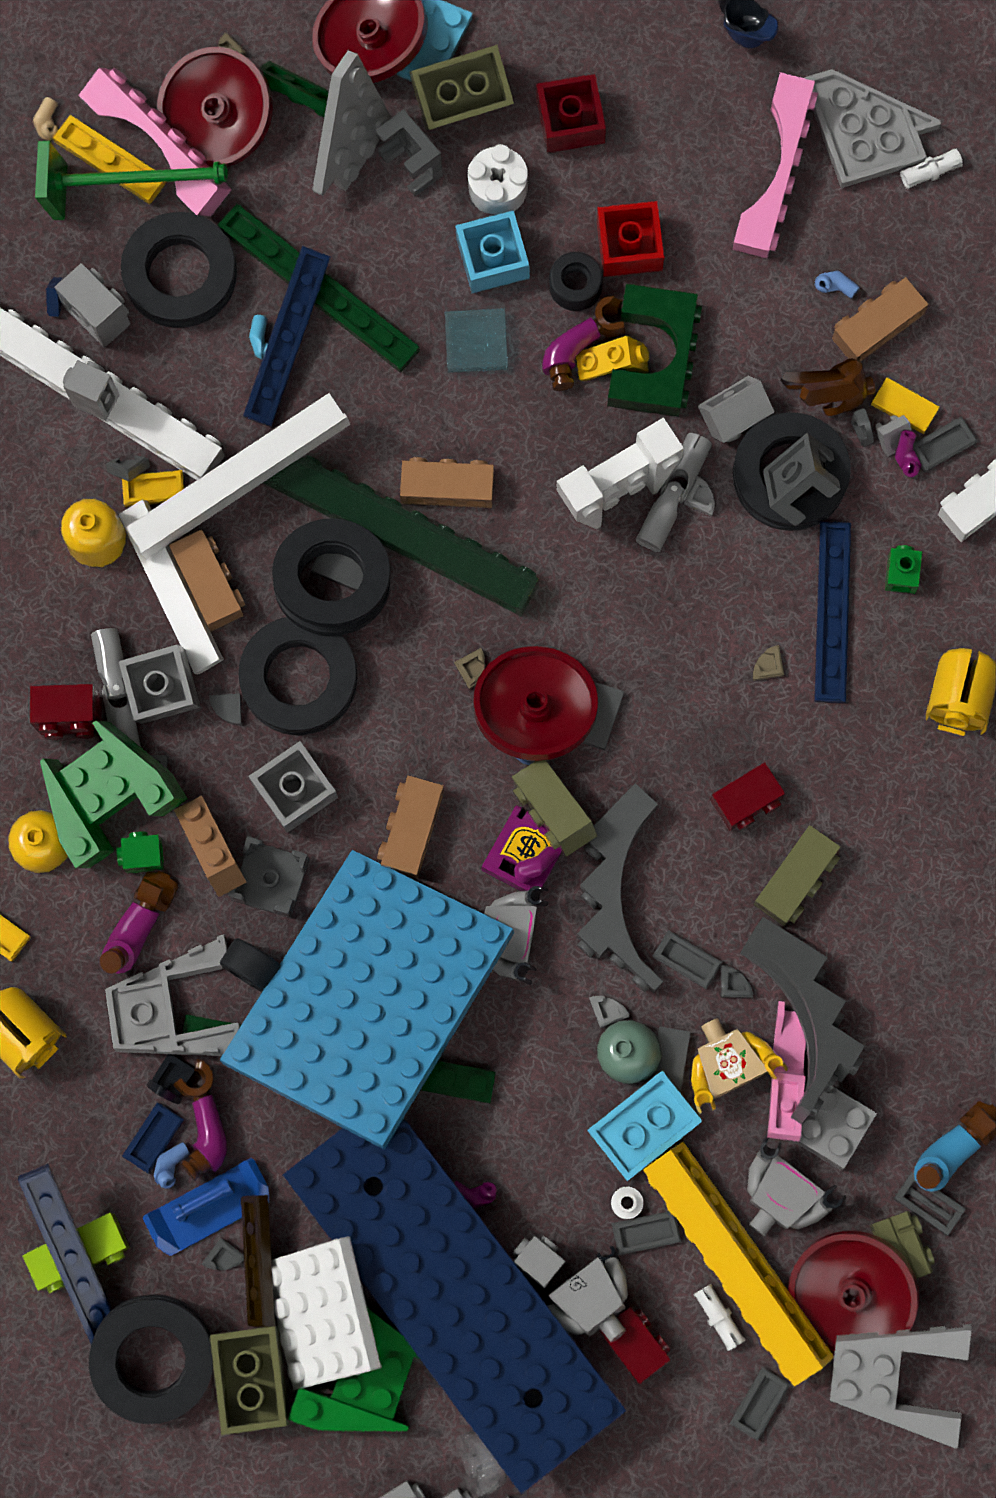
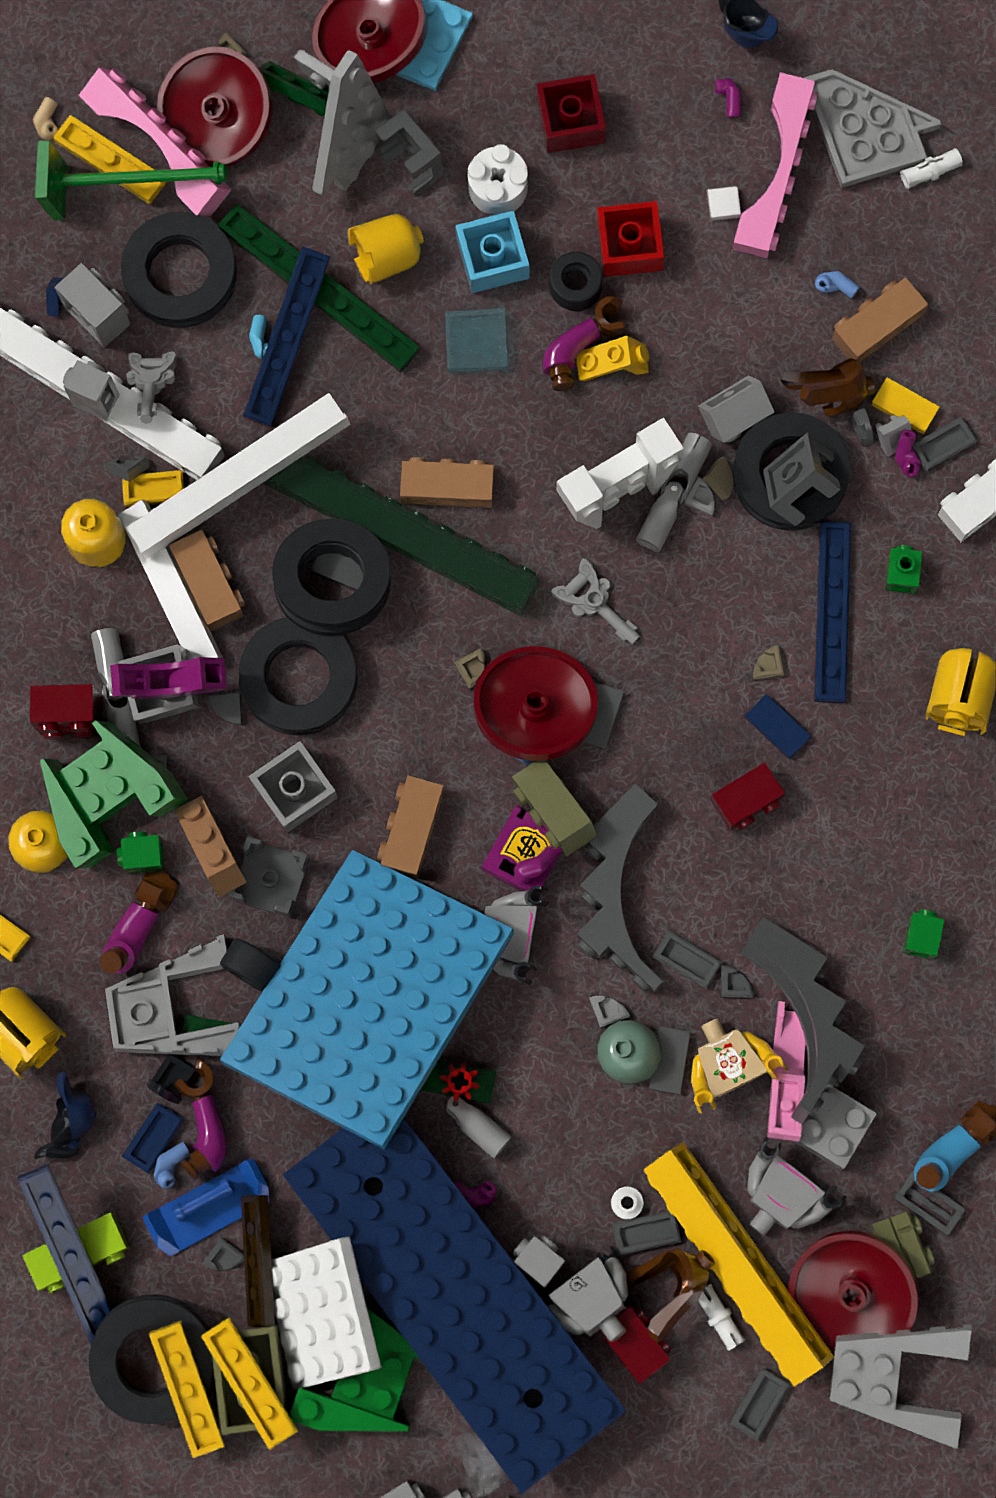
(72, 1121): none -> hair
(150, 376): none -> light grey piece
(168, 679): none -> magenta arch
(186, 1389): none -> yellow plate
(249, 1383): none -> yellow tile
(317, 71): none -> light grey plate
(385, 246): none -> yellow cylinder
(461, 87): olive brick -> none
(464, 1089): none -> red gear
(479, 1127): none -> light grey piece
(594, 601): none -> light grey piece
(644, 1125): medium azure plate -> none
(662, 390): dark green arch -> none
(692, 1279): none -> reddish brown piece
(720, 478): none -> dark tan tile
(723, 203): none -> white tile
(733, 96): none -> magenta arm
(777, 726): none -> dark blue tile
(798, 876): olive brick -> none
(923, 934): none -> green brick

